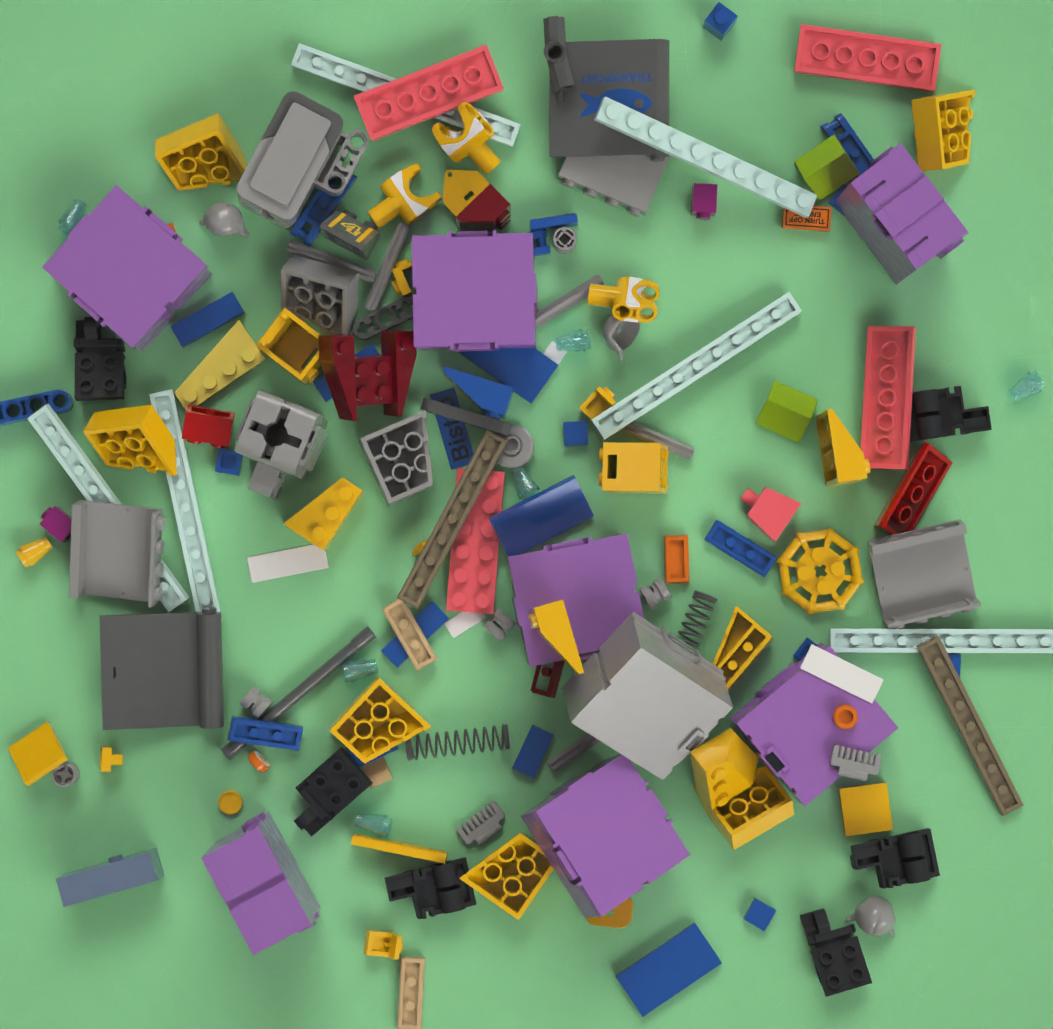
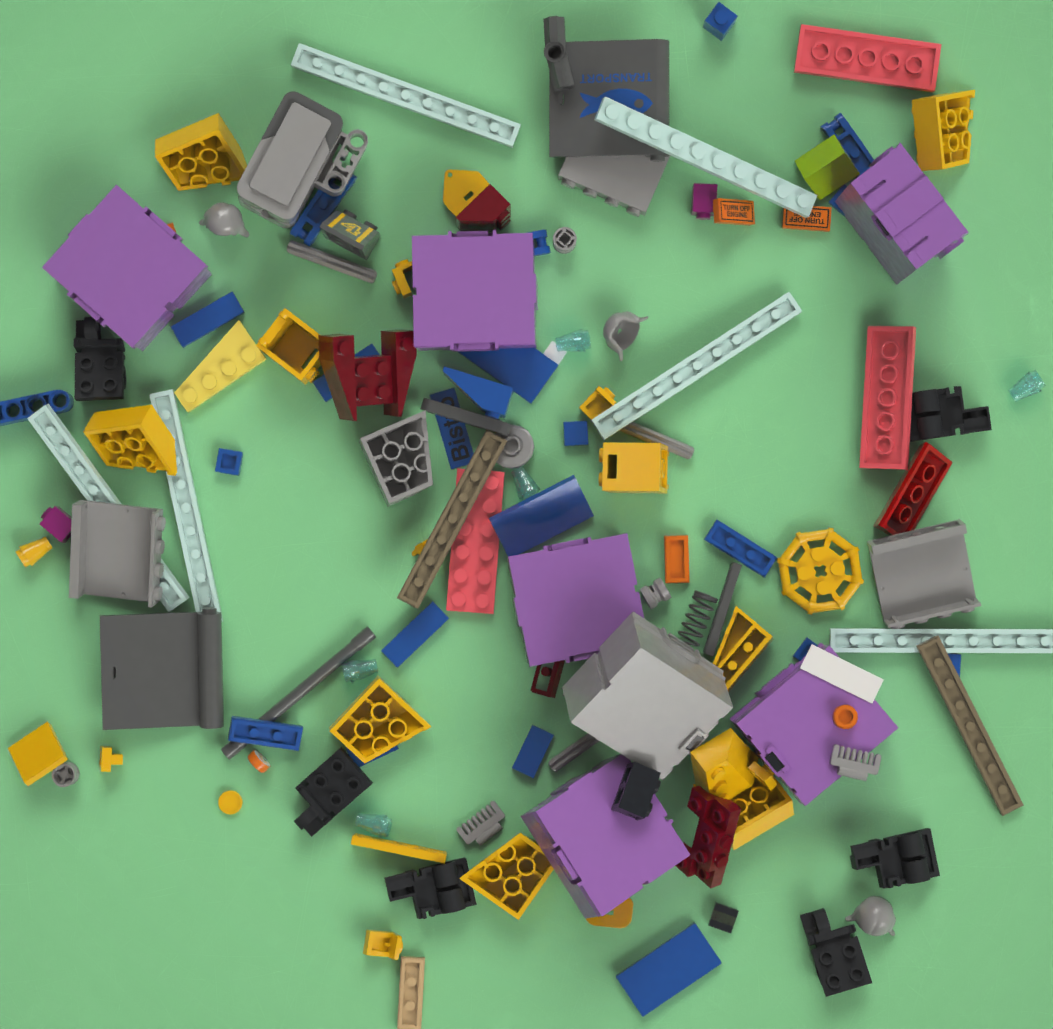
(72, 216): clear light blue cone -> none
(110, 877): sand blue brick -> none
(208, 426): red brick -> none
(256, 702): light grey wheel -> none
(261, 883): medium lavender piece -> none
(280, 440): light grey piece -> none
(287, 563): white sticker -> none
(320, 294): light grey wedge -> none
(326, 514): yellow wedge -> none
(366, 319): dark grey beam -> none
(377, 772): tan slope -> none
(386, 267): light grey axle -> none
(401, 200): yellow connector -> none
(409, 634): tan tile -> none
(428, 92): coral plate -> none
(463, 622): white sticker -> none
(469, 140): yellow connector -> none
(503, 620): light grey wheel -> none
(504, 739): dark grey piece -> none
(554, 222): blue tile -> none
(554, 626): yellow slope -> none
(566, 301): light grey axle -> none
(626, 298): yellow connector -> none
(636, 791): none -> black hinge
(712, 838): none -> dark red bracket
(722, 609): none -> dark grey tile
(723, 917): none -> tile
(733, 211): none -> orange tile
(759, 914): blue tile -> none
(763, 775): none -> yellow plate
(769, 511): coral torso -> none
(787, 411): lime slope -> none
(840, 454): yellow slope -> none
(865, 809): yellow tile -> none

